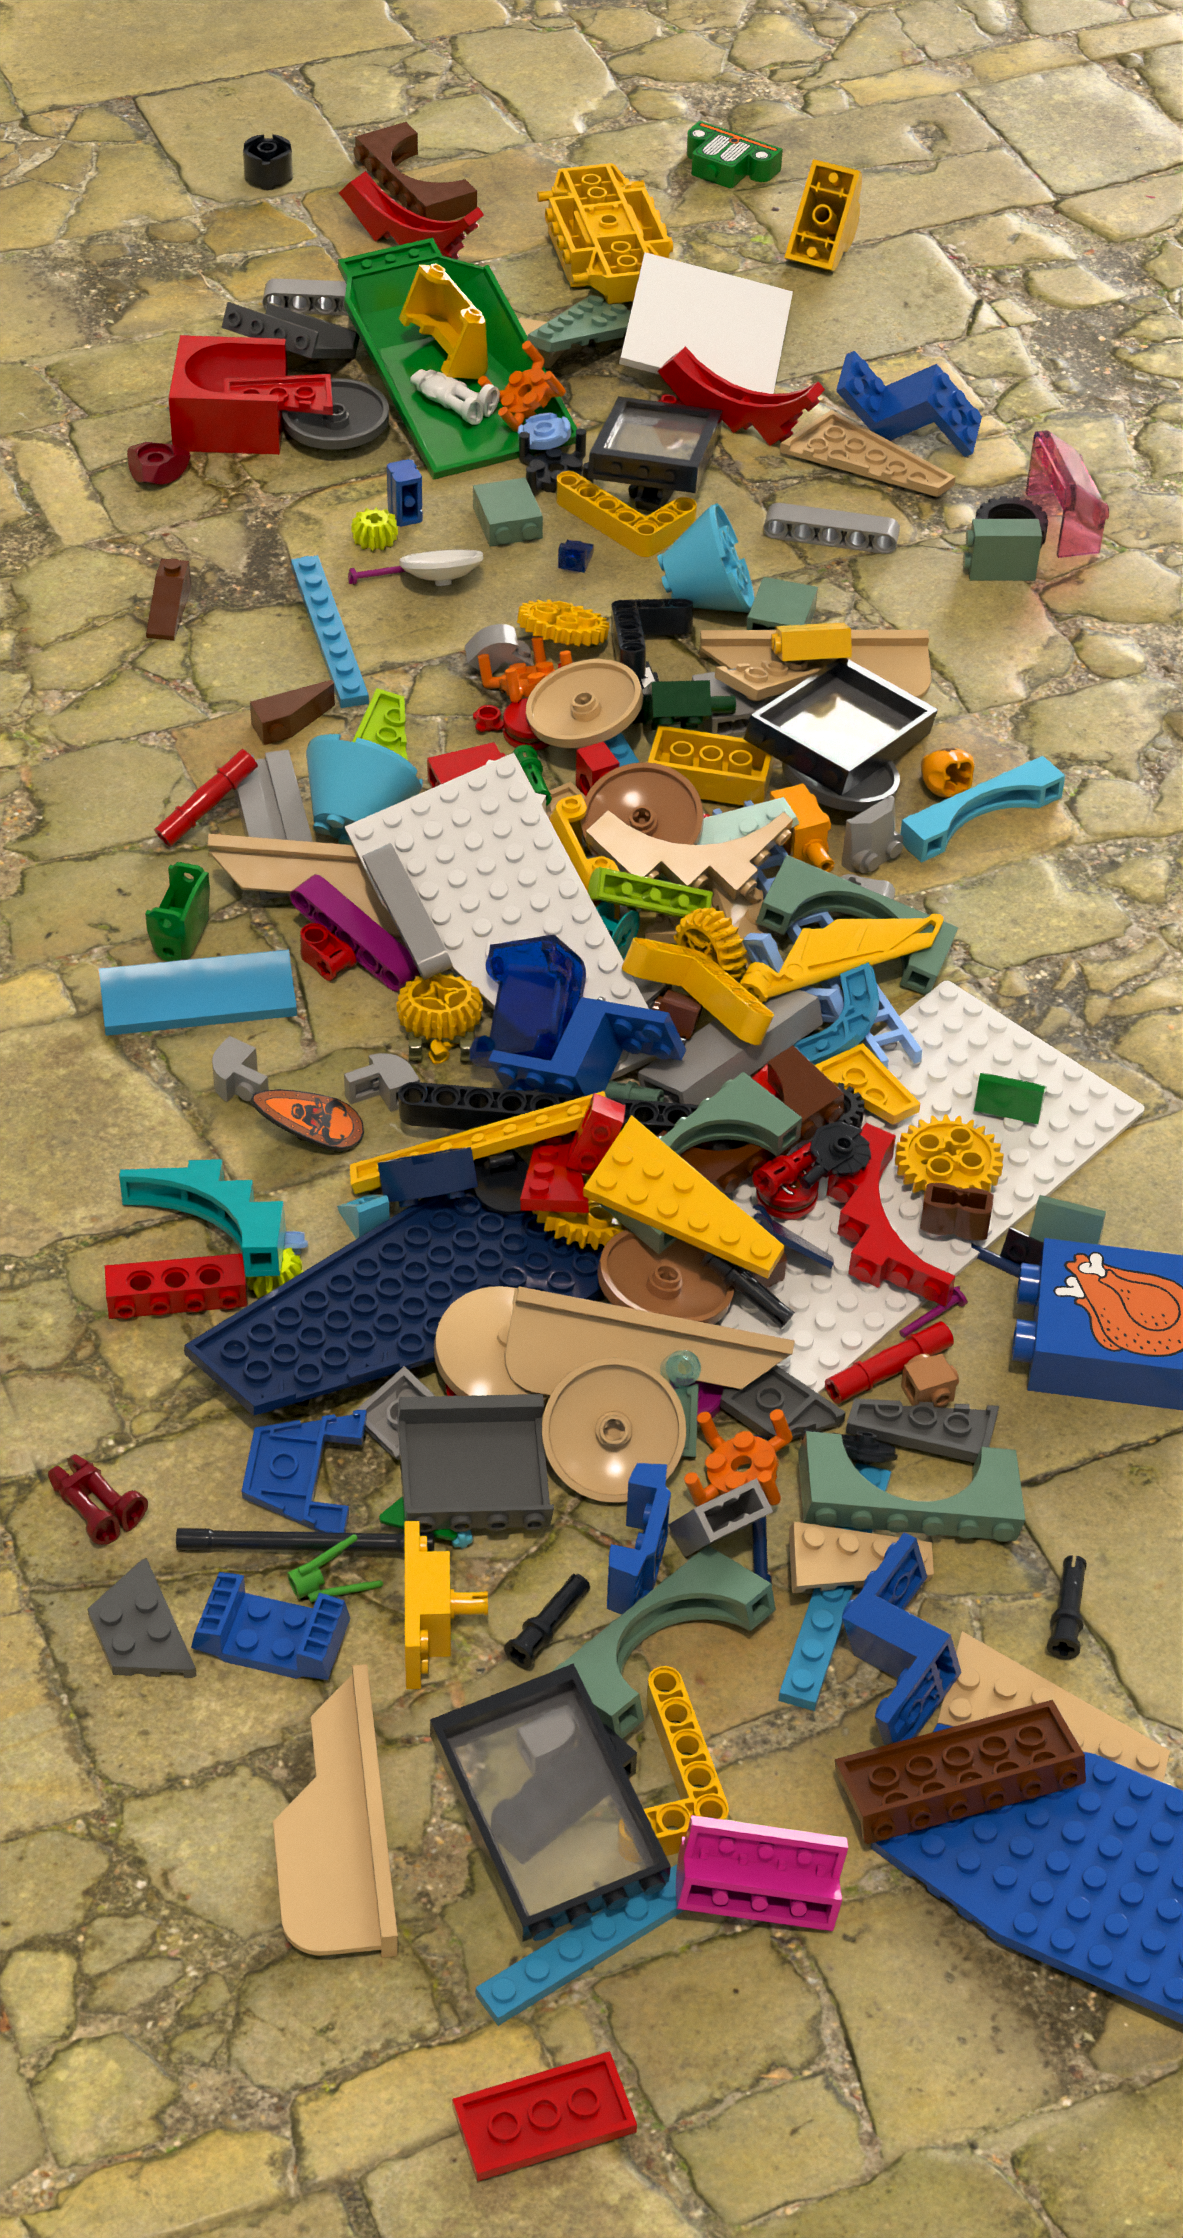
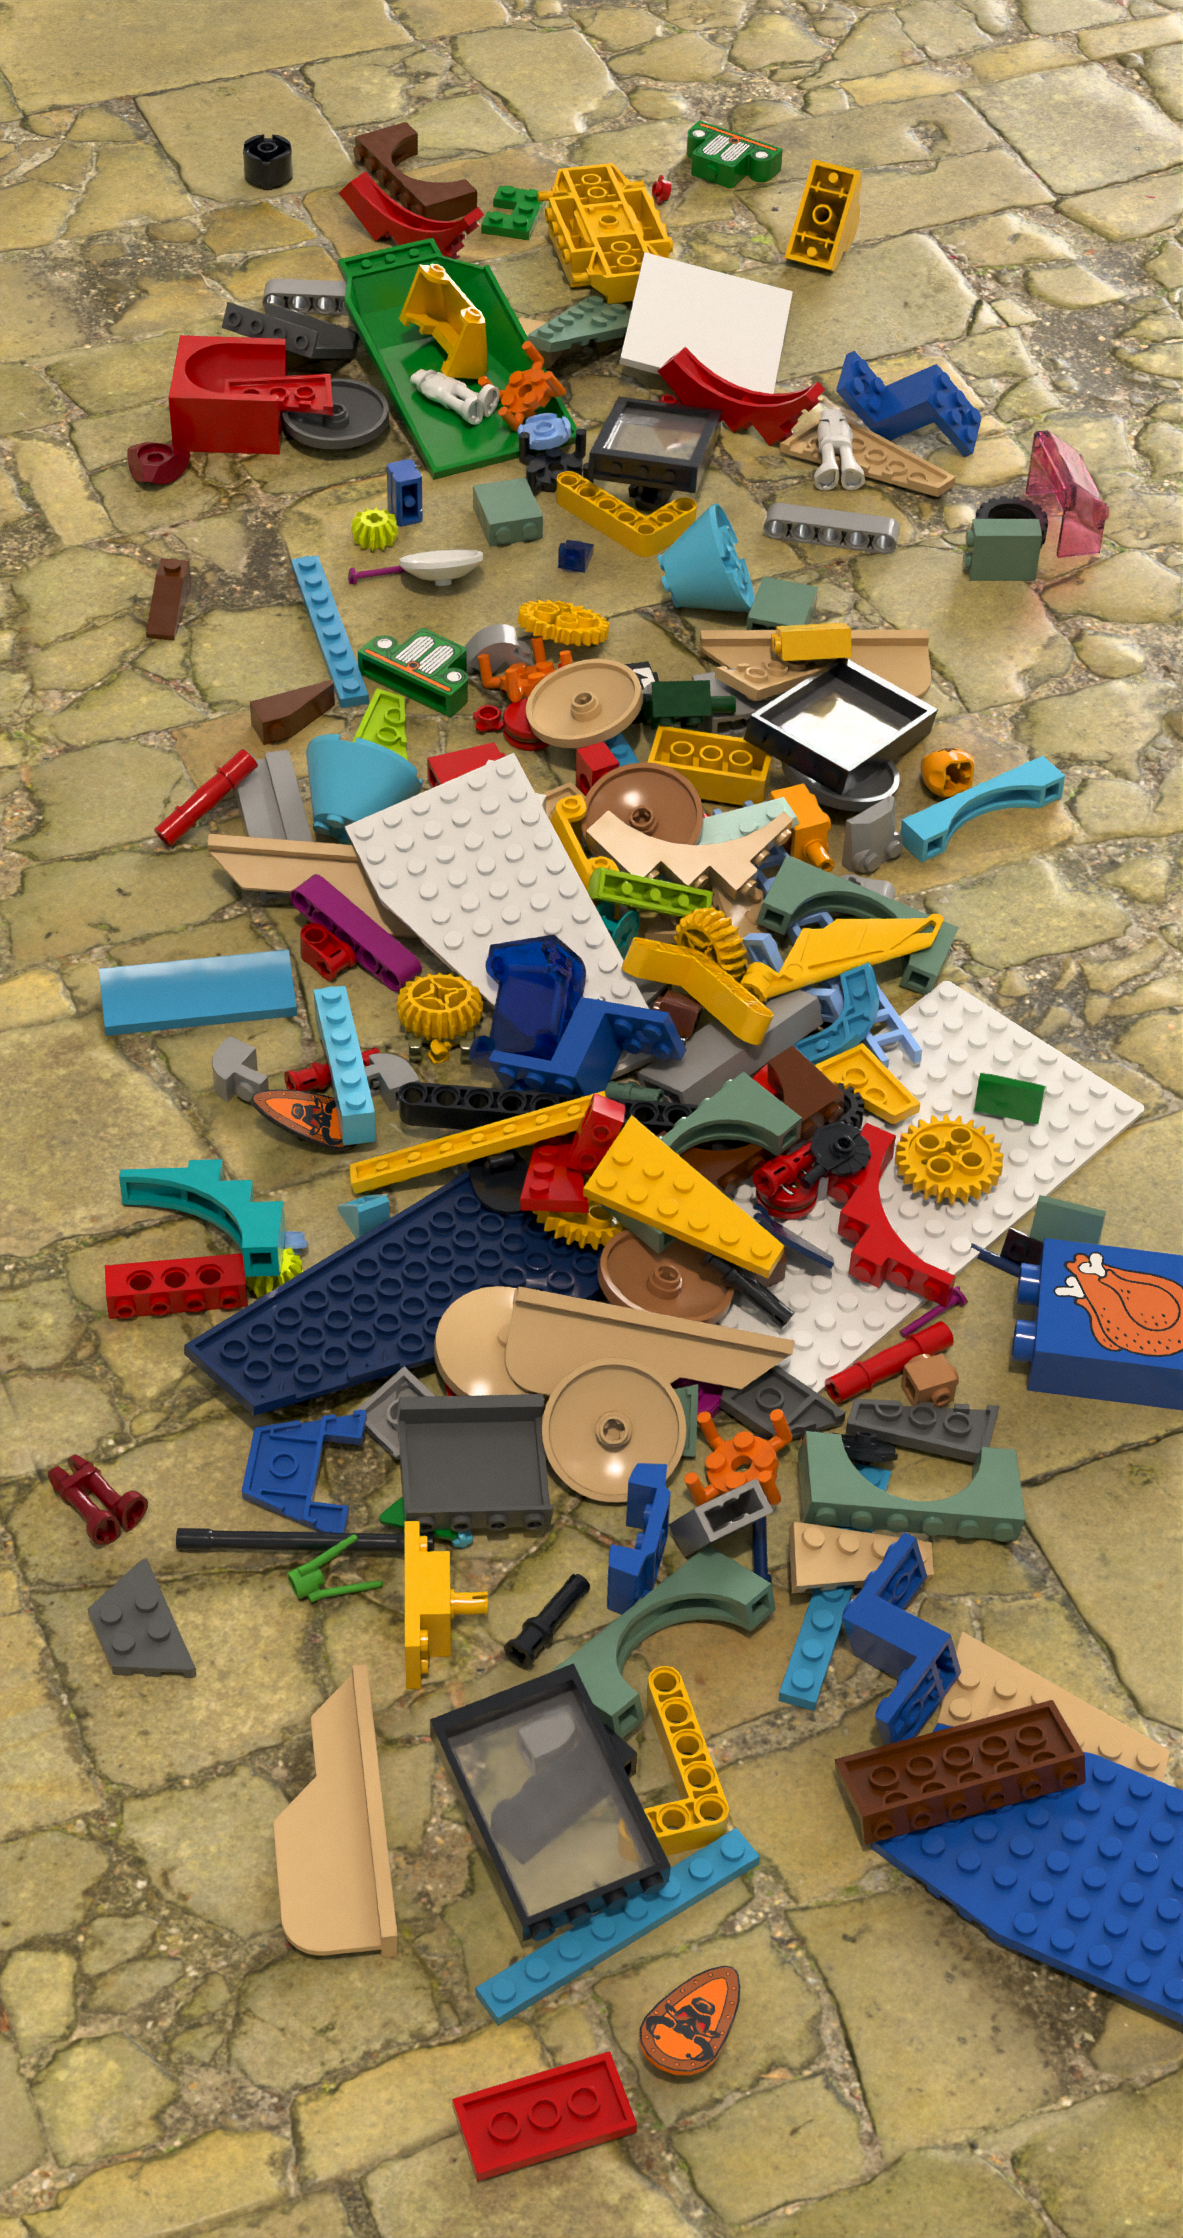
(182, 913): green piece -> none
(271, 1632): blue plate -> none
(317, 1075): none -> red pin
(346, 1065): none -> medium azure arch
(407, 911): light grey beam -> none
(422, 668): none -> brick
(428, 1175): dark blue brick -> none
(523, 218): none -> green plate
(533, 769): green pin -> none
(641, 617): black beam -> none
(661, 190): none -> red plate
(670, 1371): clear light blue brick -> none
(692, 2022): none -> shield
(760, 1873): dark pink brick -> none
(836, 437): none -> white piece
(956, 1211): reddish brown brick -> none
(1067, 1619): black pin -> none

